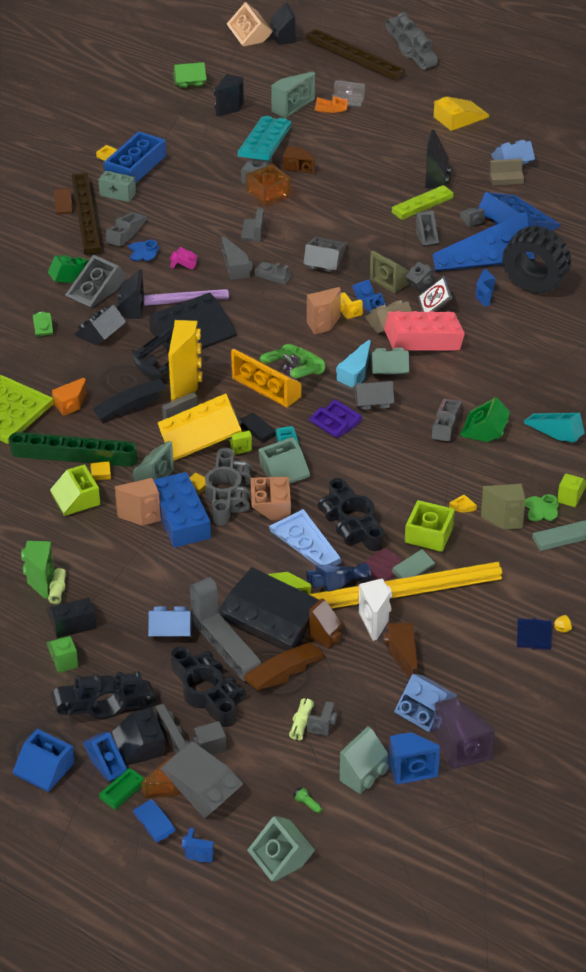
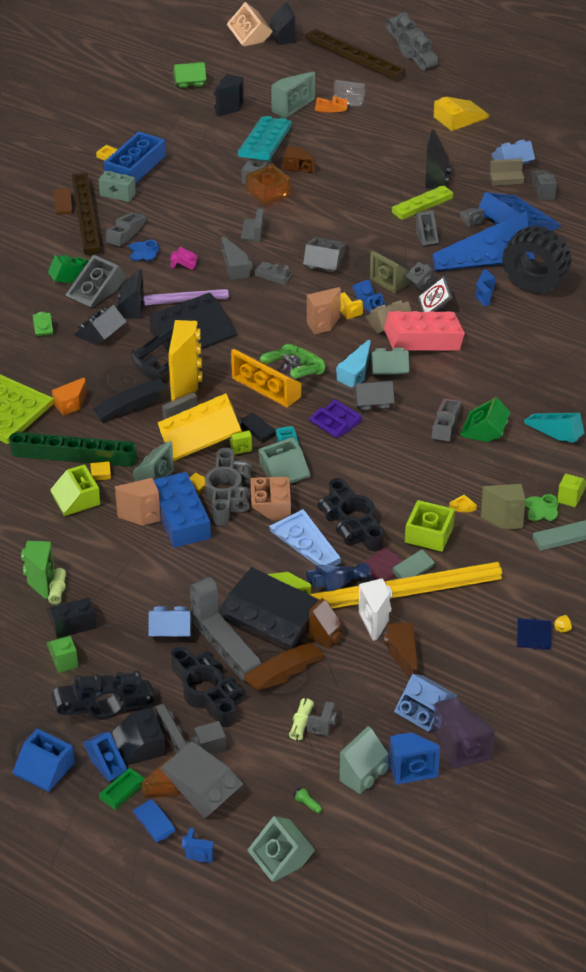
(544, 184): none -> dark grey slope

